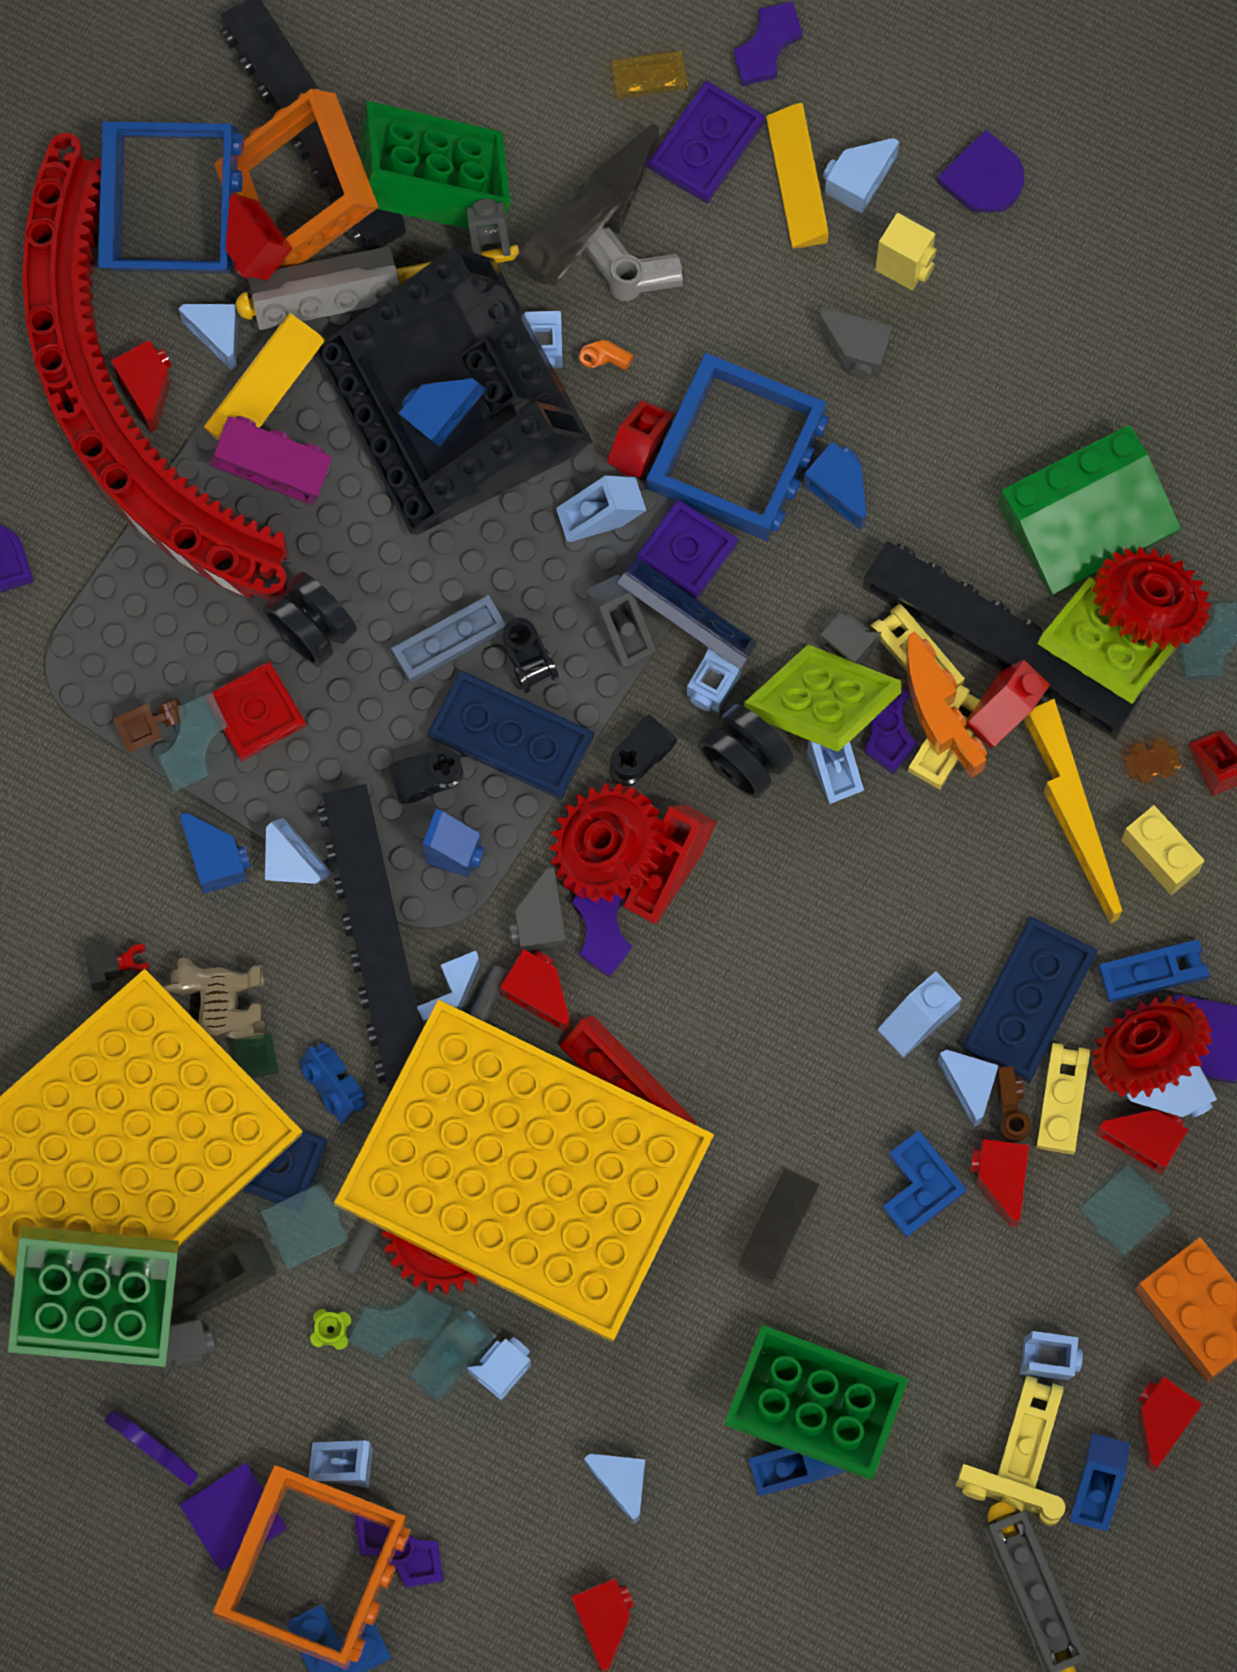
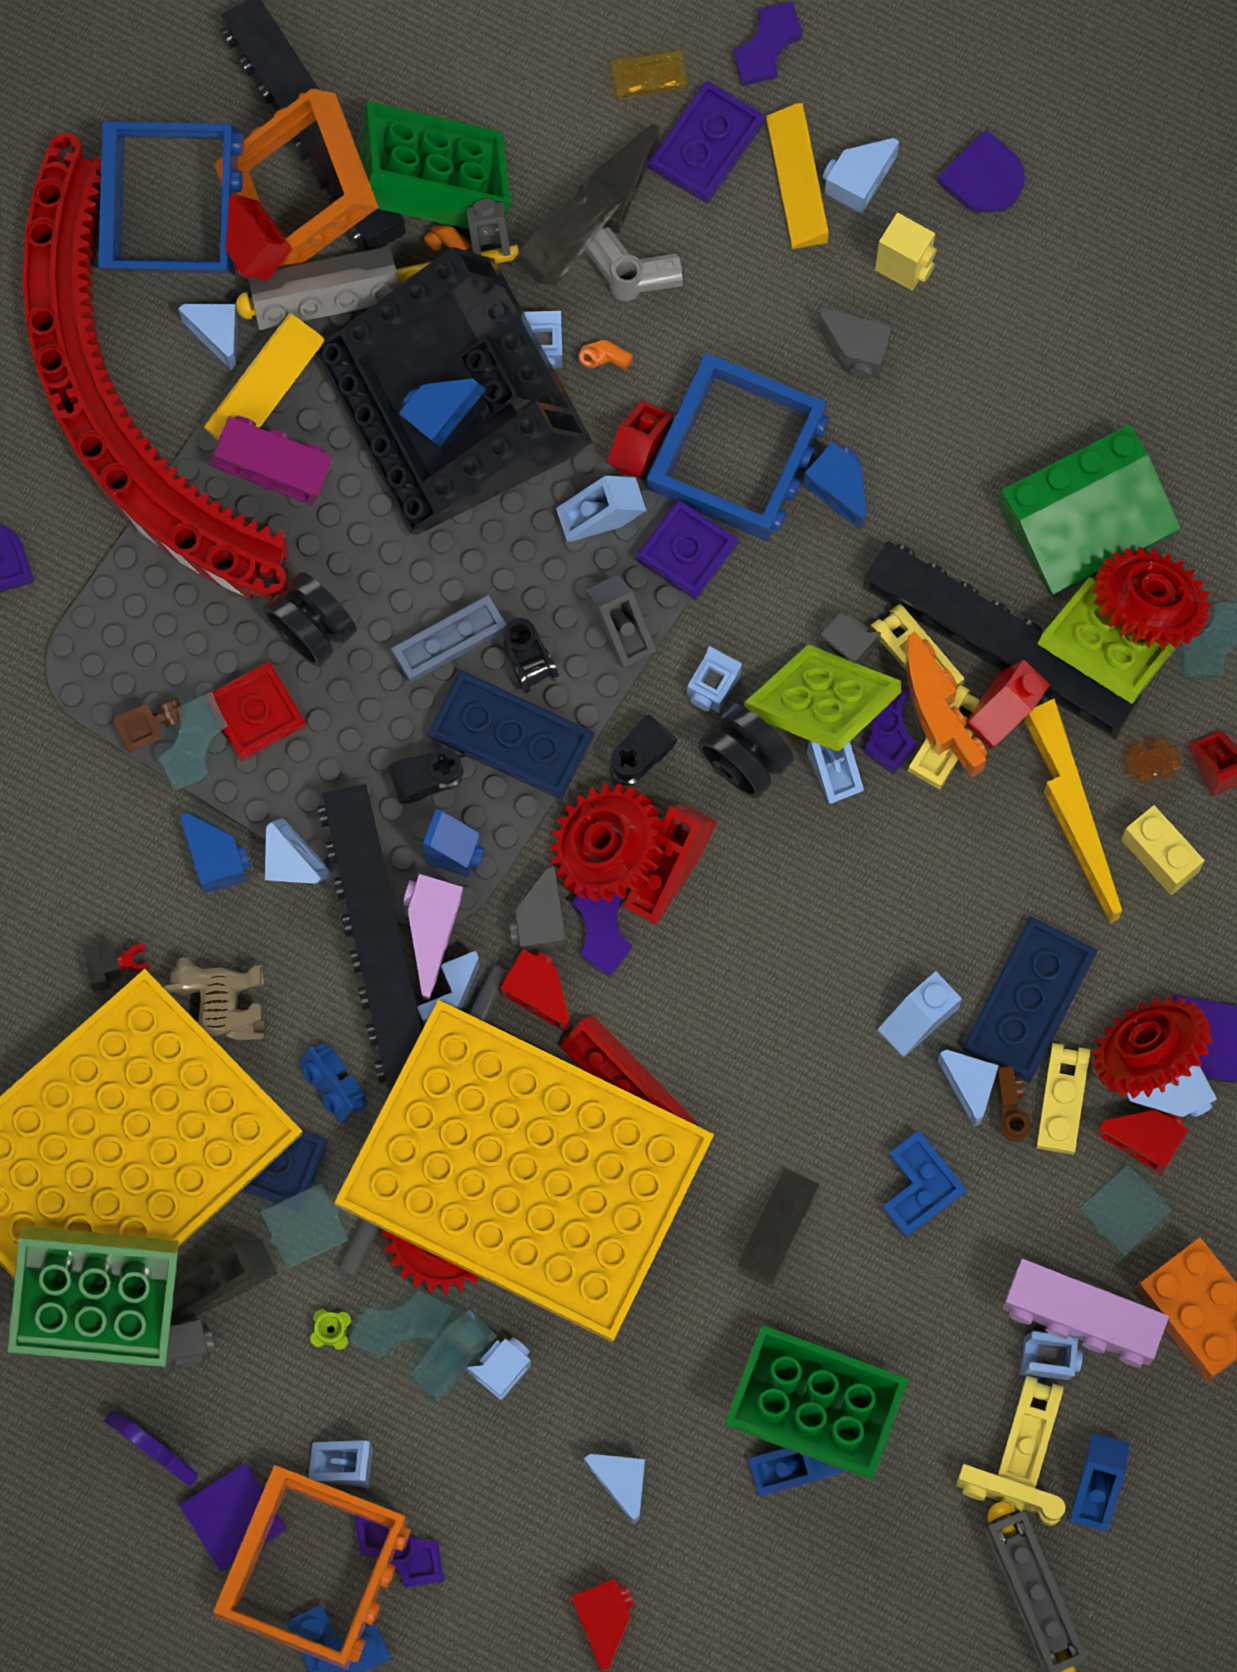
(145, 380): red slope -> none
(257, 1055): clear green plate -> none
(431, 916): none -> lavender slope
(446, 235): none -> orange arm
(687, 613): dark blue tile -> none
(1002, 1176): red slope -> none
(1085, 1313): none -> lavender slope
(1152, 971): blue plate -> none
(1163, 1418): red slope -> none

